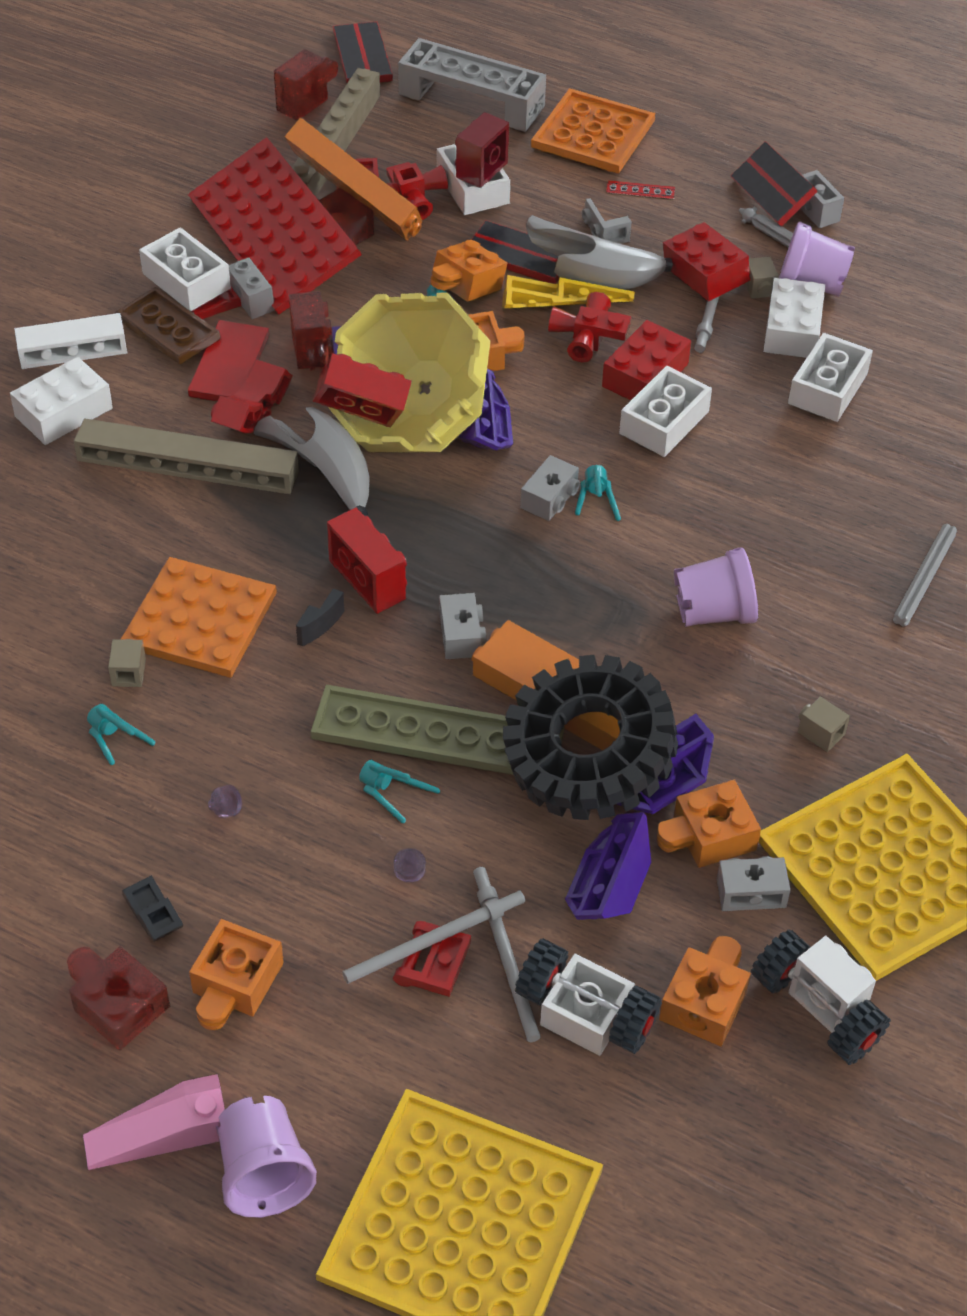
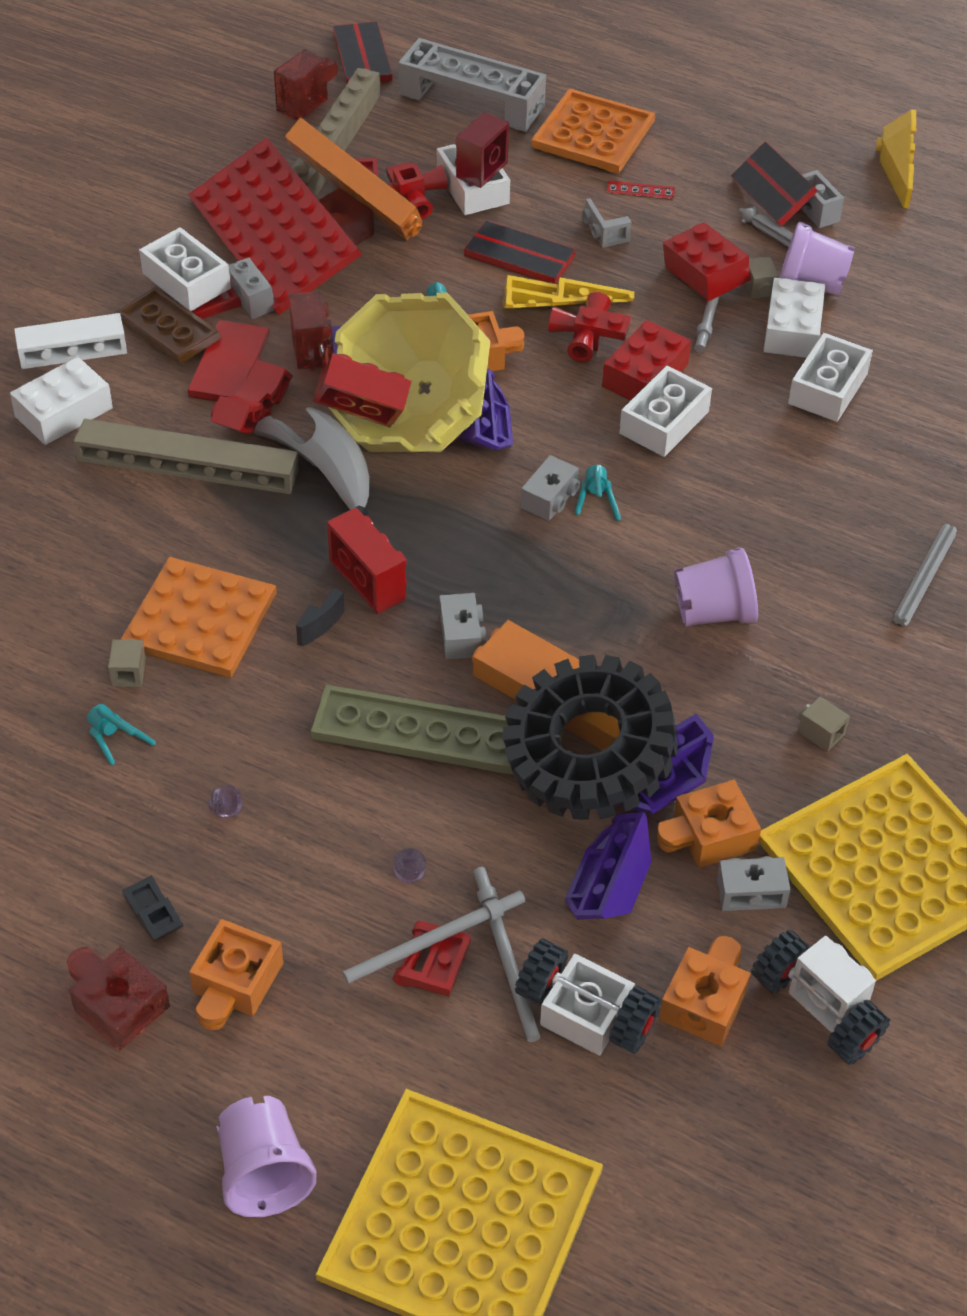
(164, 1124): bright pink wedge -> none
(379, 777): teal plant -> none
(468, 270): orange brick -> none
(596, 259): light grey piece -> none
(897, 154): none -> yellow wedge

